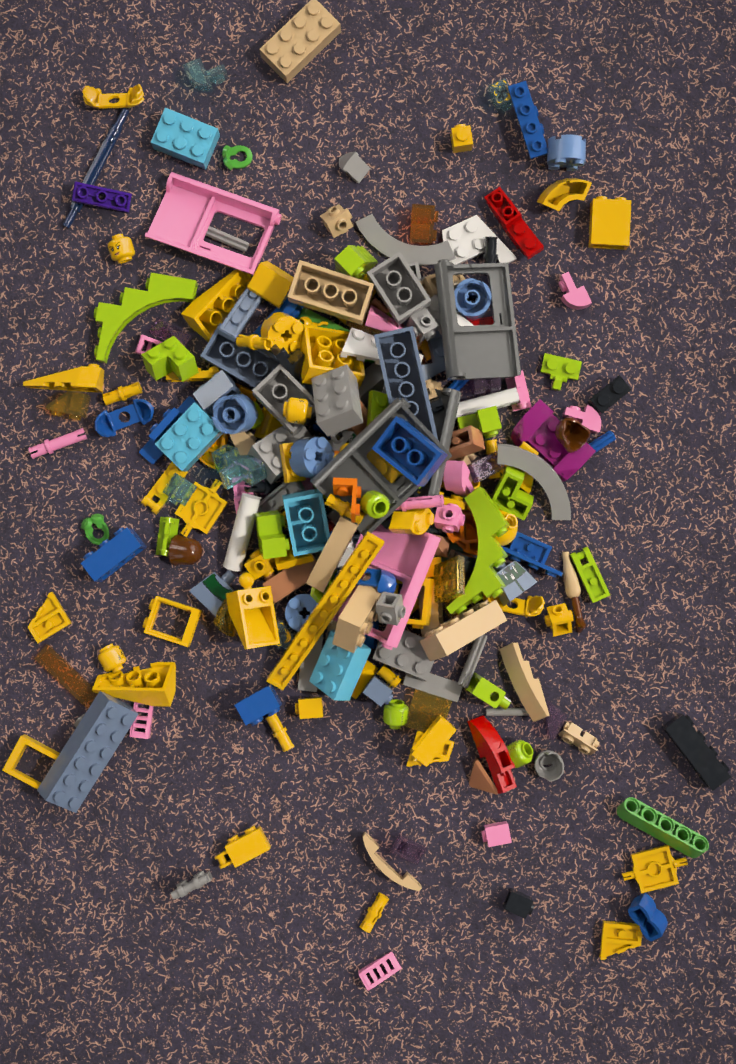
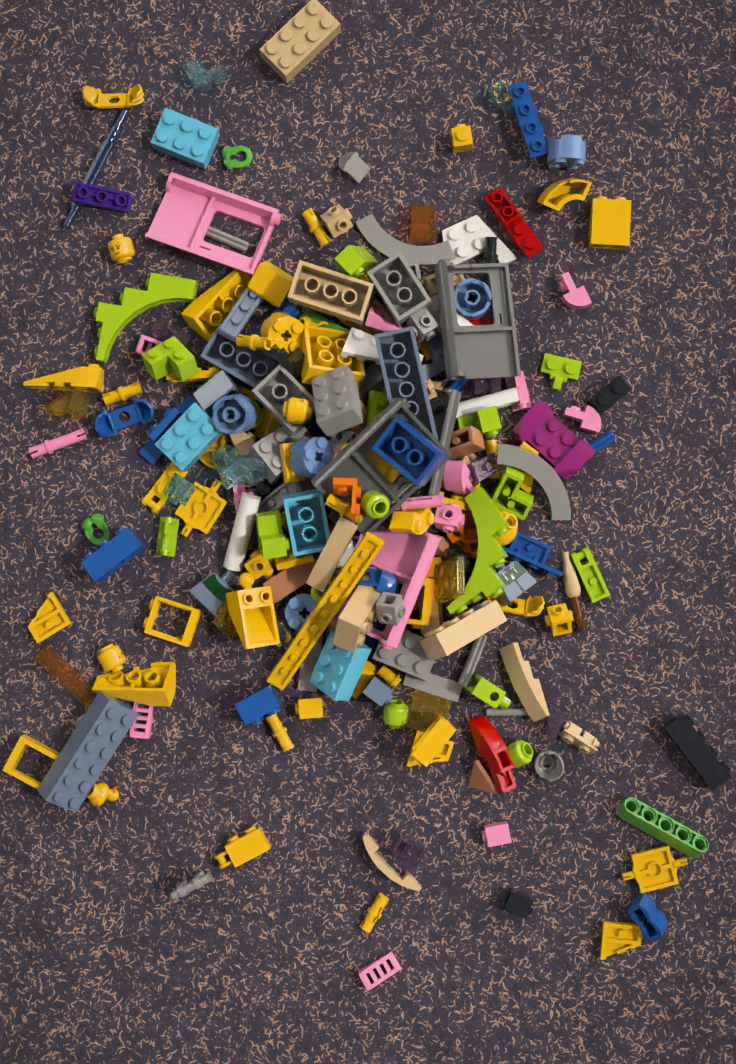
(100, 792): none -> yellow animal
(184, 551): reddish brown hair -> none
(316, 227): none -> yellow pin
(571, 434): reddish brown hair -> none

